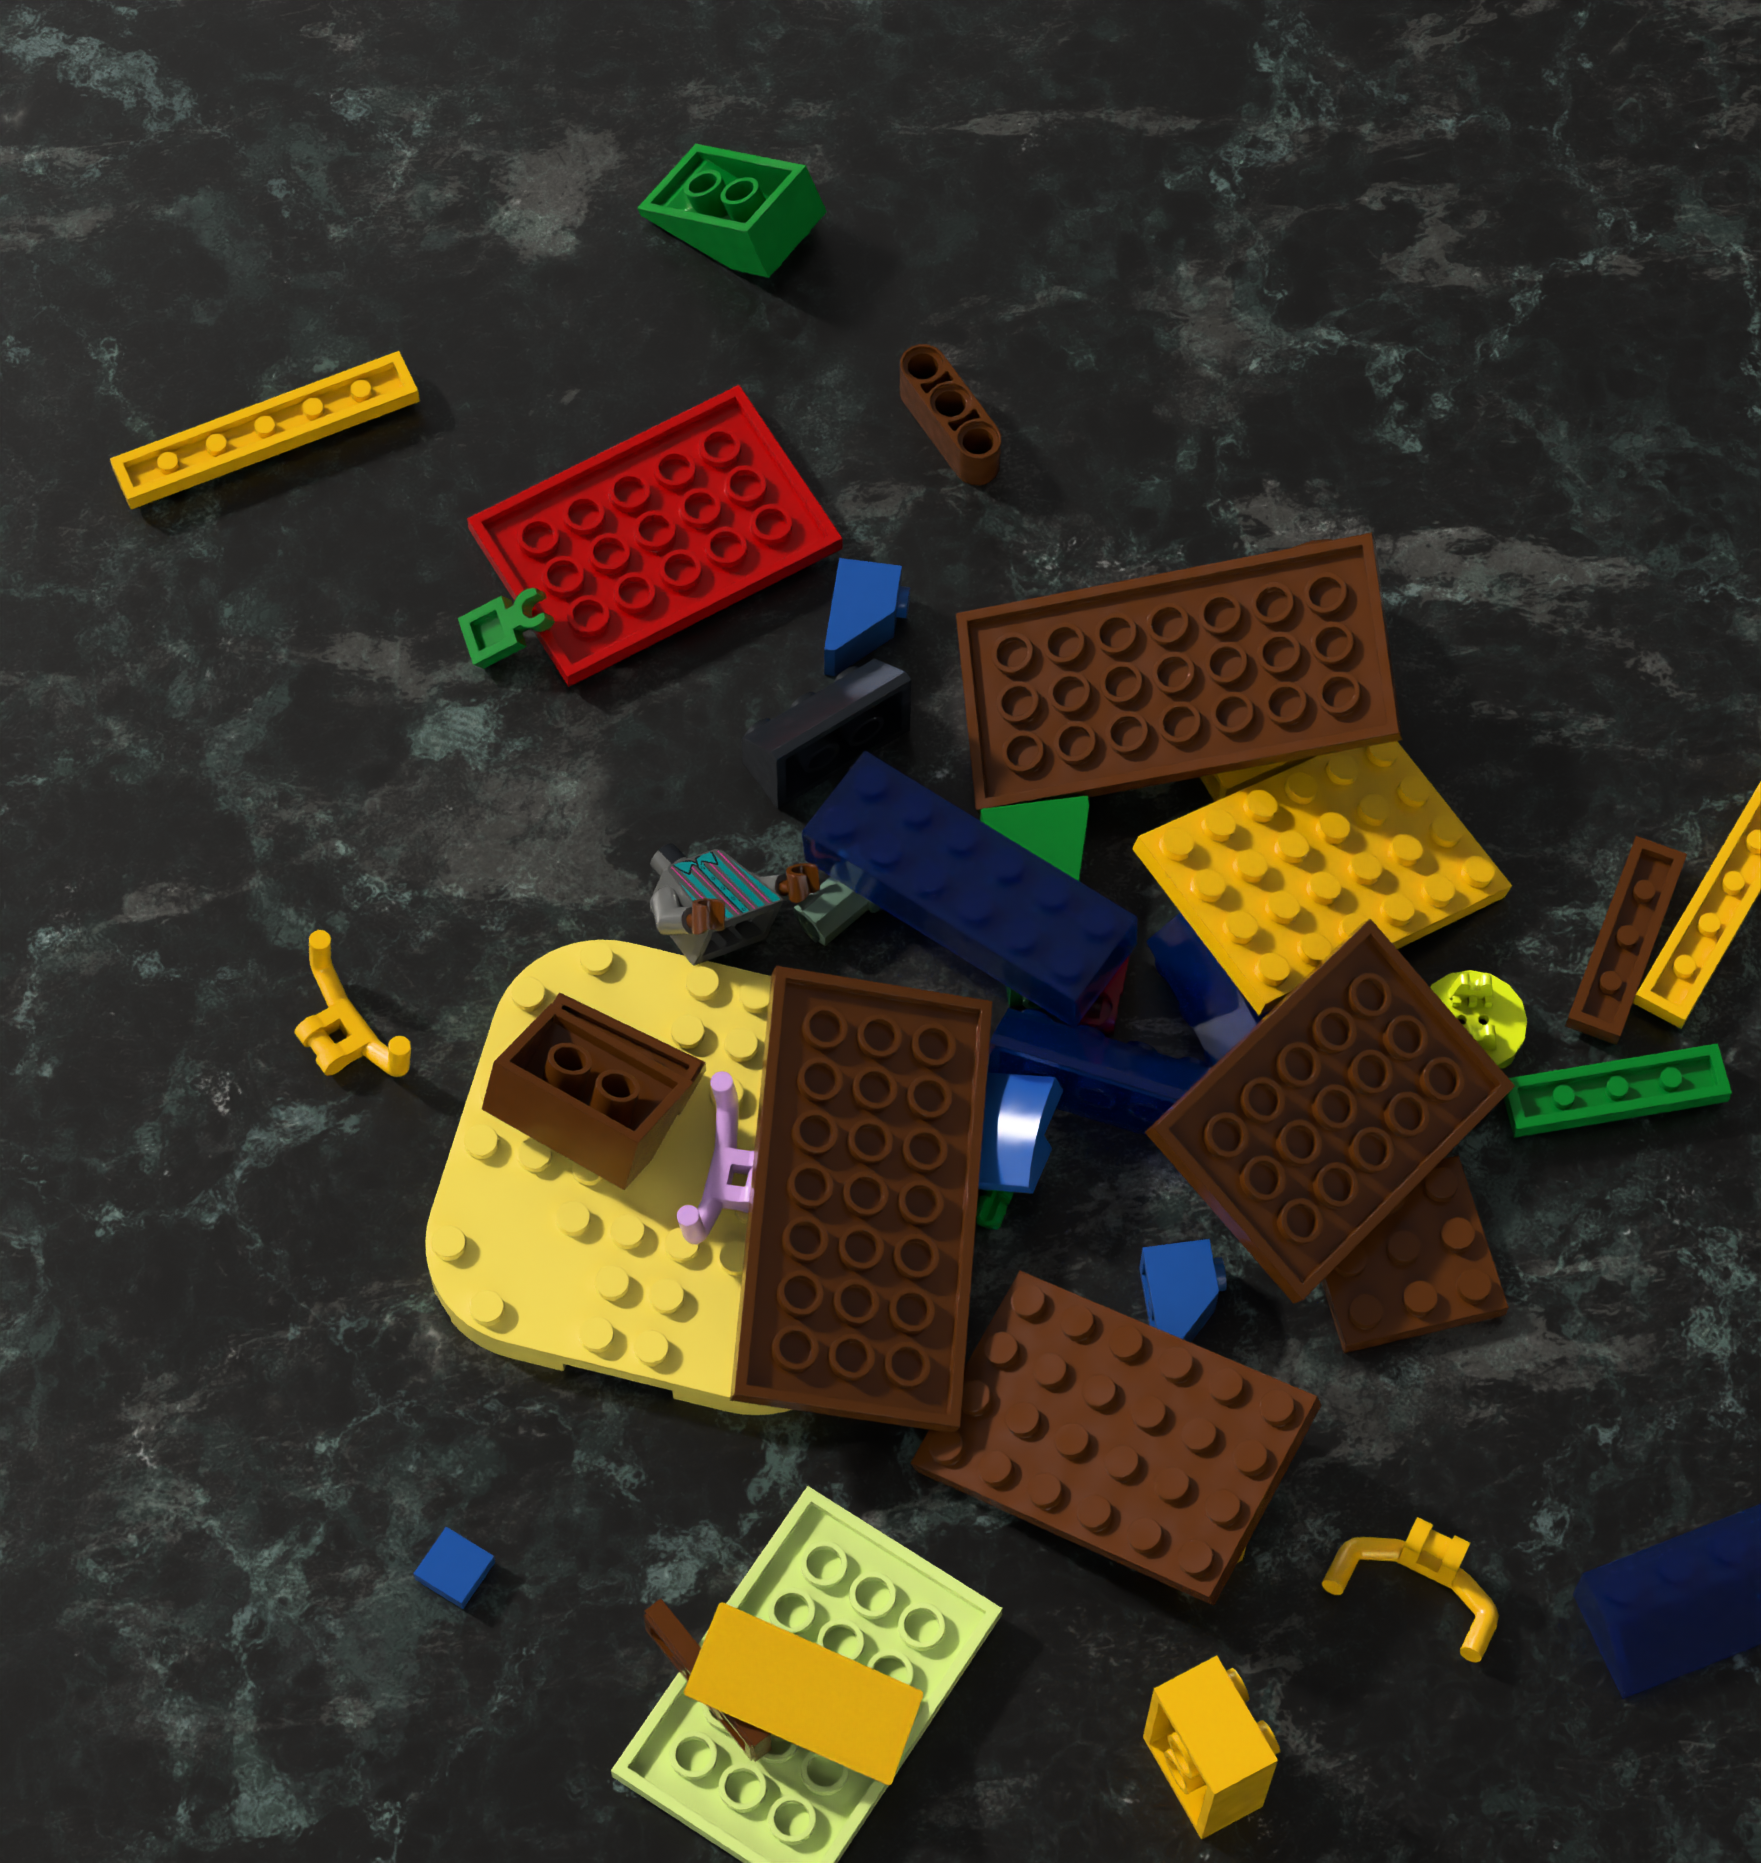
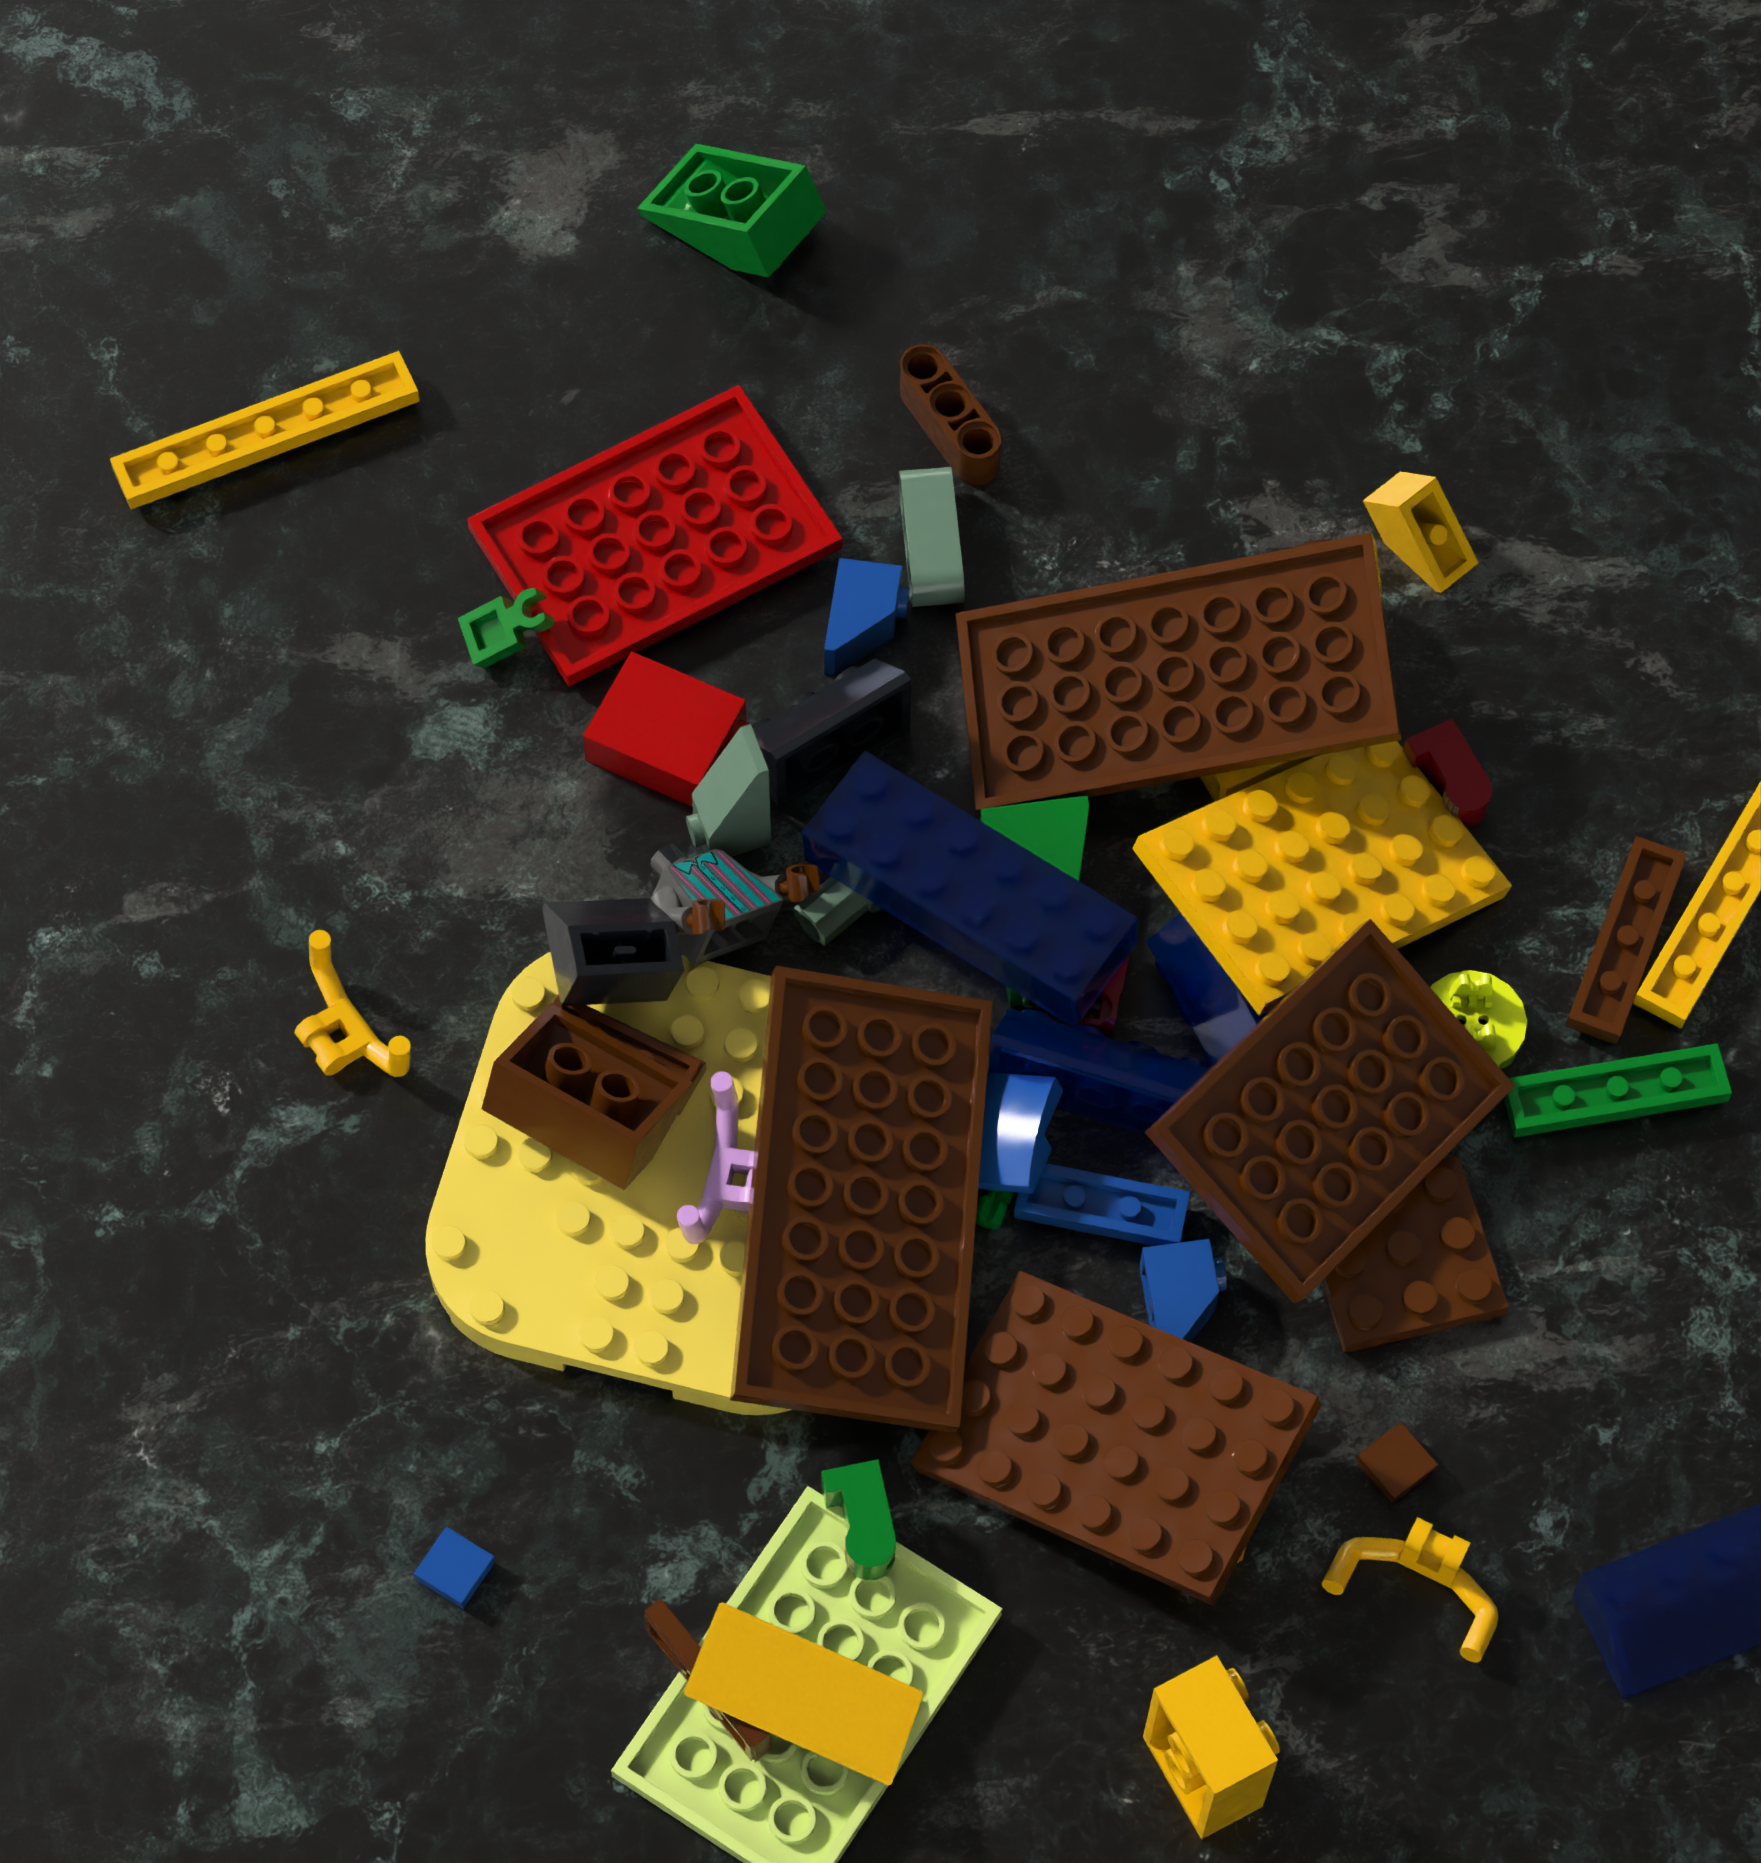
(612, 951): none -> black slope
(662, 727): none -> red brick
(733, 799): none -> sand green slope
(870, 1533): none -> green leg
(931, 537): none -> sand green beam
(1105, 1206): none -> blue plate
(1396, 1463): none -> reddish brown tile
(1421, 528): none -> yellow slope
(1451, 770): none -> dark red leg

